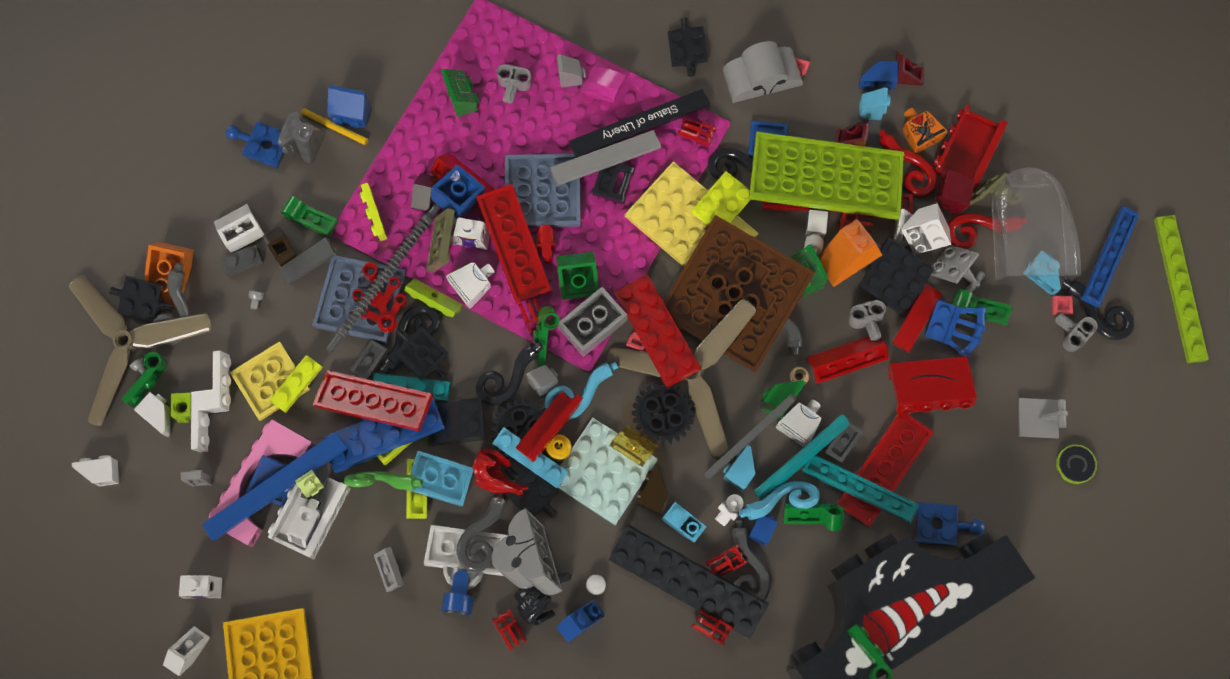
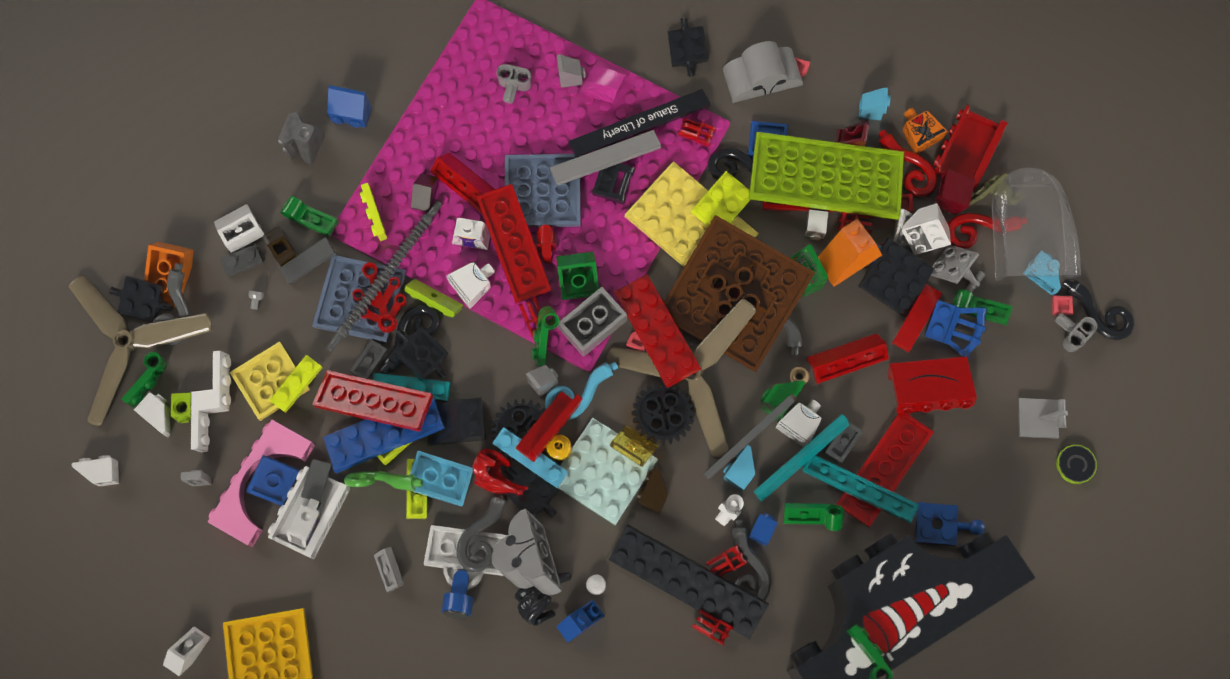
(138, 365): light grey piece -> none
(199, 587): white torso -> none
(254, 149): blue plate -> none
(273, 487): blue tile -> none
(309, 484): yellowish green tile -> none
(336, 127): yellow bar -> none
(441, 240): olive plate -> none
(457, 192): blue slope -> none
(460, 91): green slope -> none
(508, 627): red arm -> none
(526, 355): black plant -> none
(683, 522): medium azure slope -> none
(762, 508): medium azure plant -> none
(816, 242): white piece -> none
(869, 318): light grey beam -> none
(881, 75): blue slope -> none
(909, 72): dark red slope -> none
(1109, 256): blue tile -> none
(1181, 289): lime plate -> none

